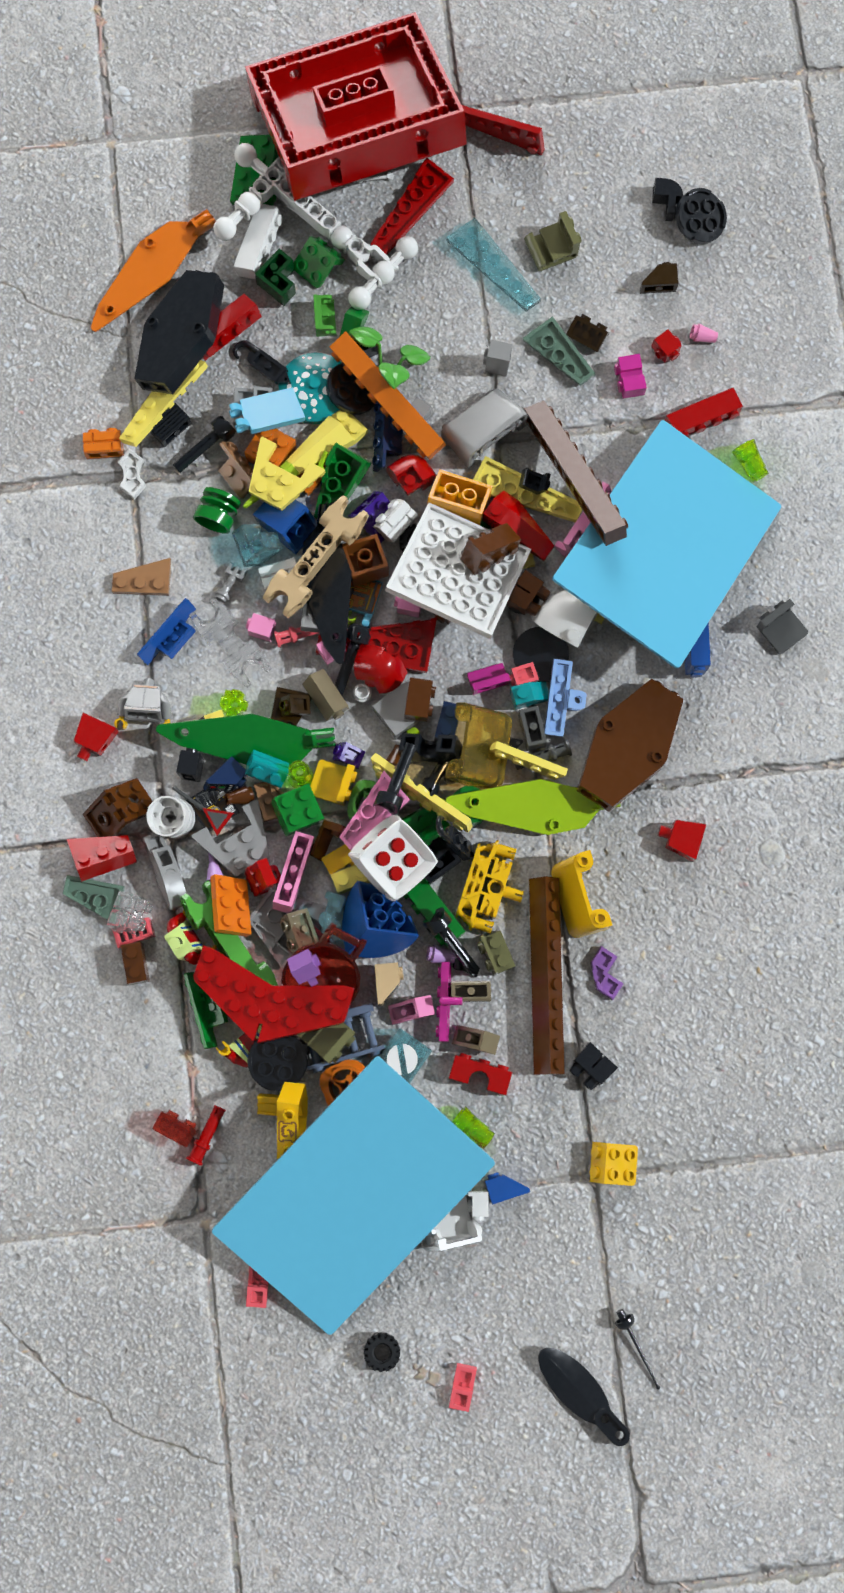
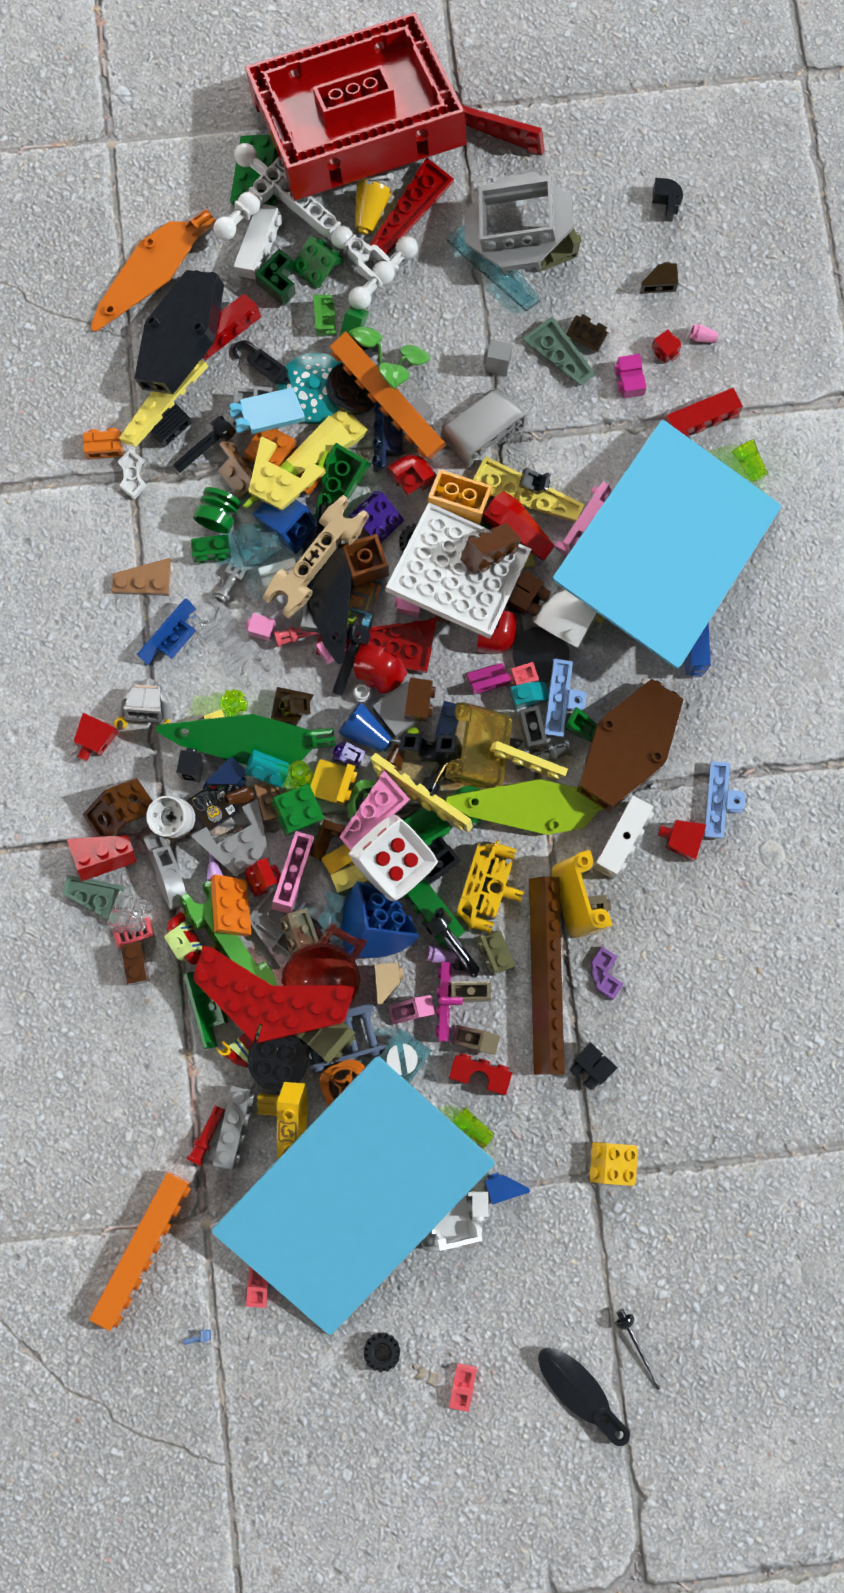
(139, 1251): none -> orange brick
(175, 1128): clear red bracket -> none
(205, 1335): none -> medium blue hand
(210, 548): none -> green bracket
(217, 818): piece -> none
(232, 1128): none -> light grey brick
(305, 967): medium lavender brick -> none
(325, 695): dark tan brick -> none
(365, 729): none -> blue cone
(370, 204): none -> yellow cone
(389, 798): black piece -> none
(395, 520): white brick -> none
(454, 840): black plate -> none
(502, 637): none -> red brick
(524, 247): none -> light grey hinge
(576, 474): brick -> none
(581, 725): none -> green slope
(601, 900): none -> dark tan bracket
(621, 841): none -> white brick
(700, 216): black tile -> none
(720, 800): none -> light blue plate
(782, 627): dark grey bracket -> none

